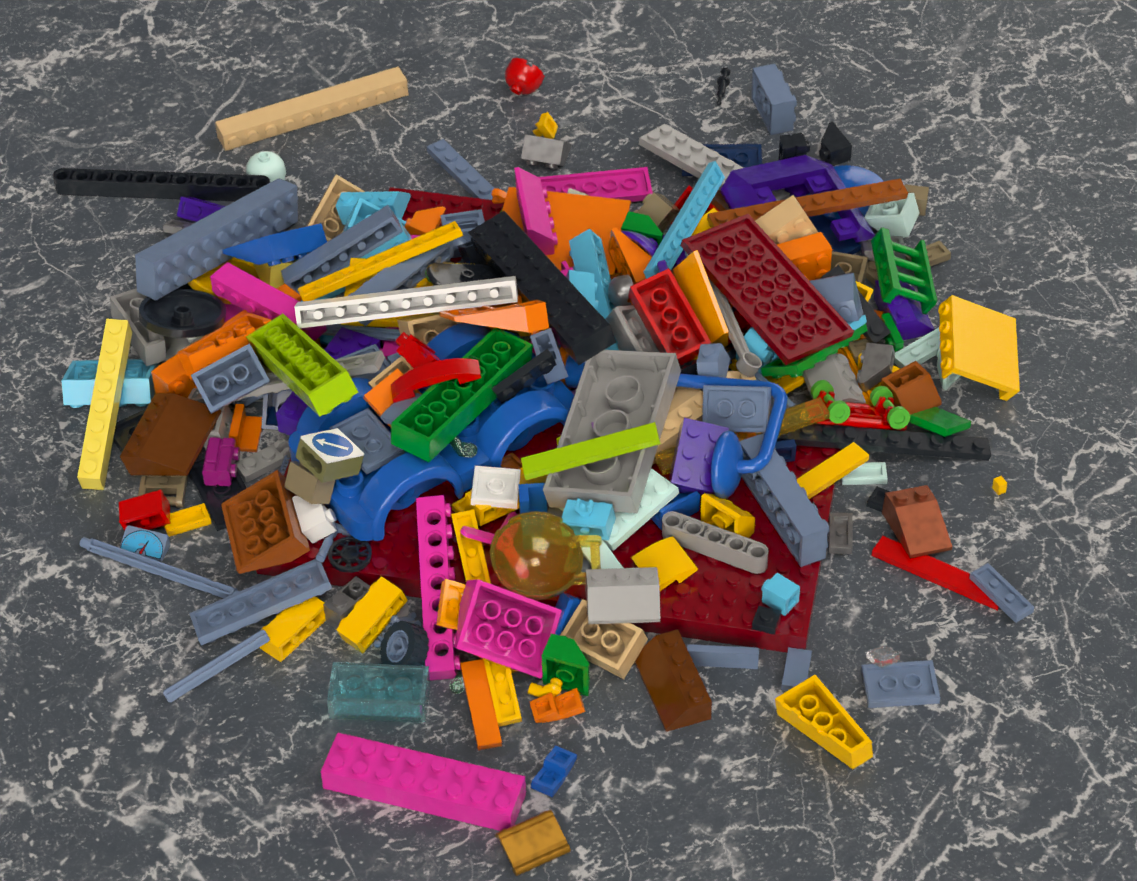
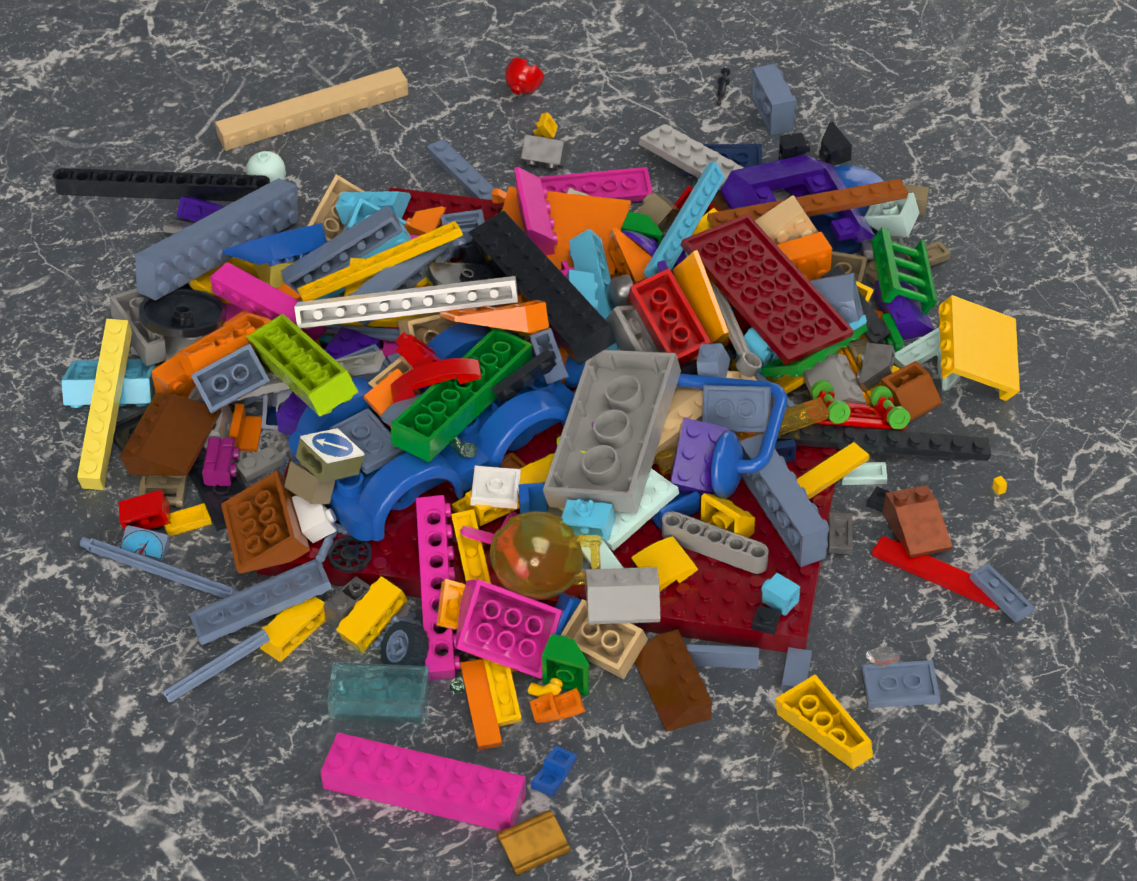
(590, 451): lime tile -> none
(940, 421): green tile -> none

